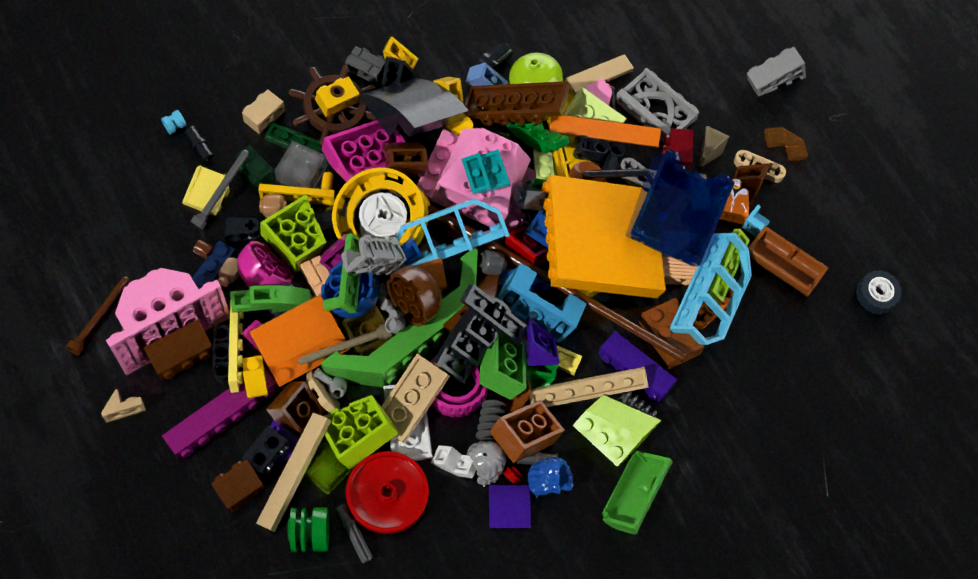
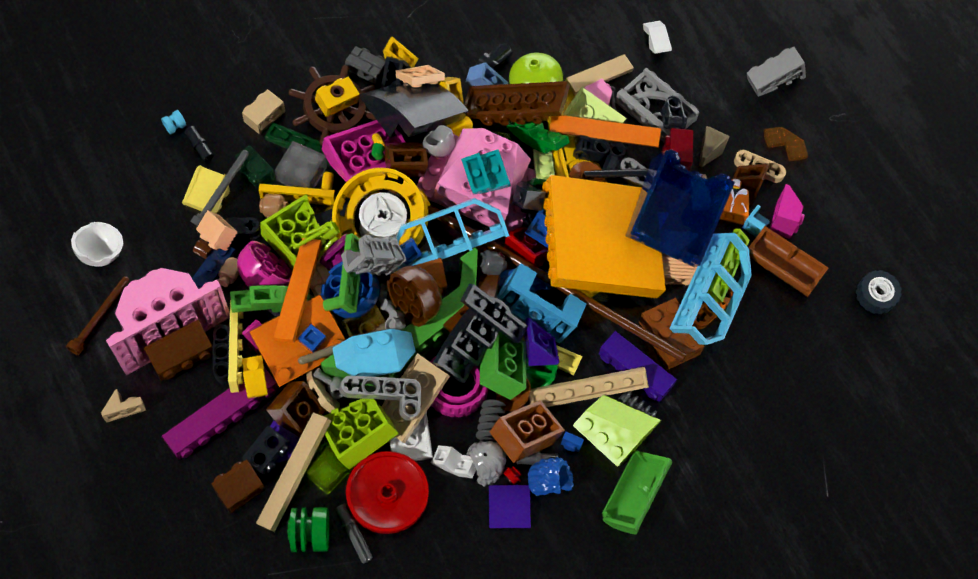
(97, 244): none -> white cylinder
(216, 231): none -> light nougat brick
(297, 292): none -> orange tile
(312, 338): none -> blue tile
(327, 231): none -> lime plant
(374, 353): none -> medium azure wedge
(378, 147): none -> green arm
(380, 392): none -> light grey beam
(420, 75): none -> light nougat plate
(440, 141): none -> light grey hair
(572, 442): none -> blue plate
(658, 37): none -> white slope
(673, 113): none -> black piece
(787, 213): none -> dark pink slope

